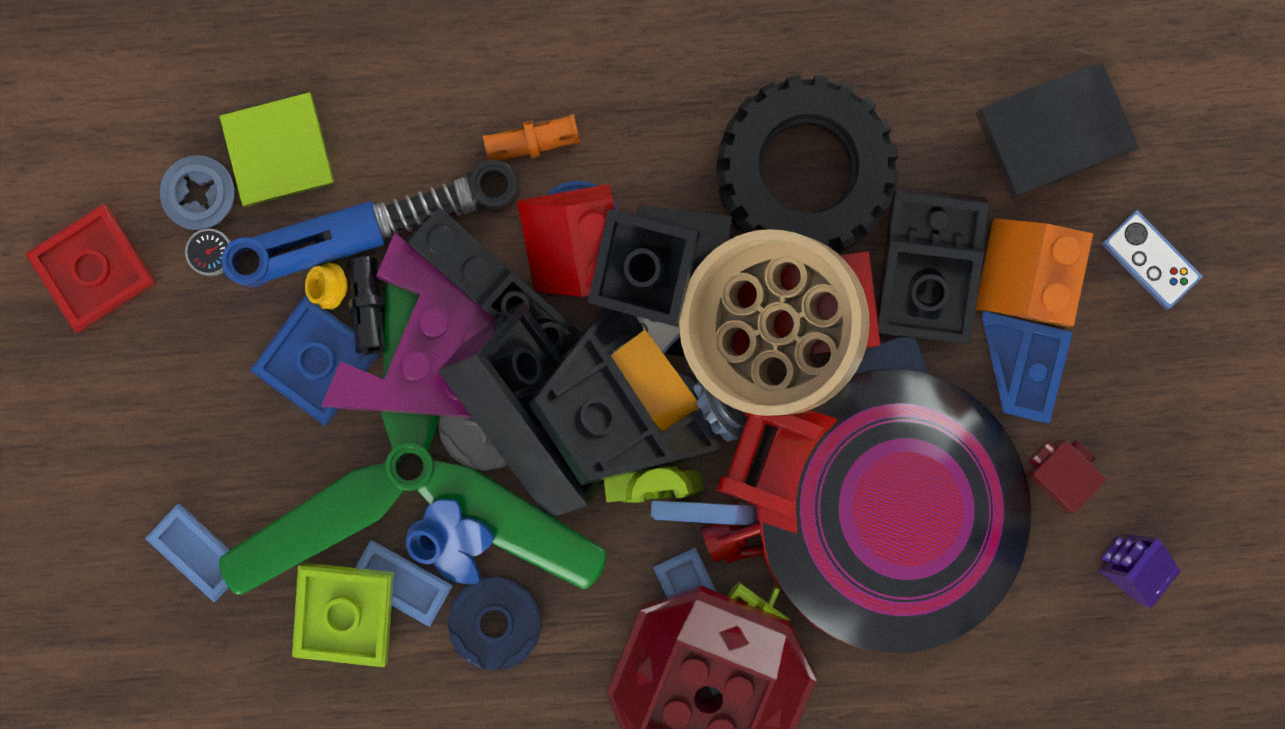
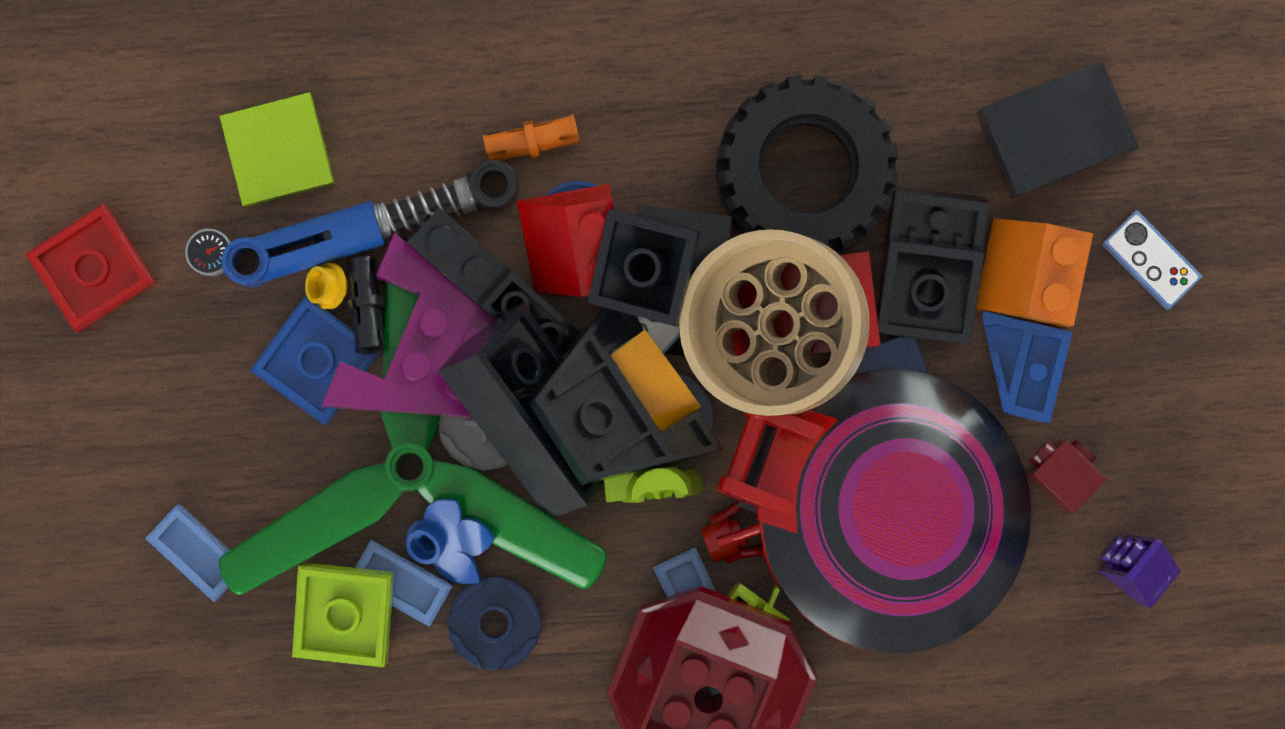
(176, 190): sand blue gear -> none
(703, 512): medium blue tile -> none
(722, 417): sand blue gear -> none

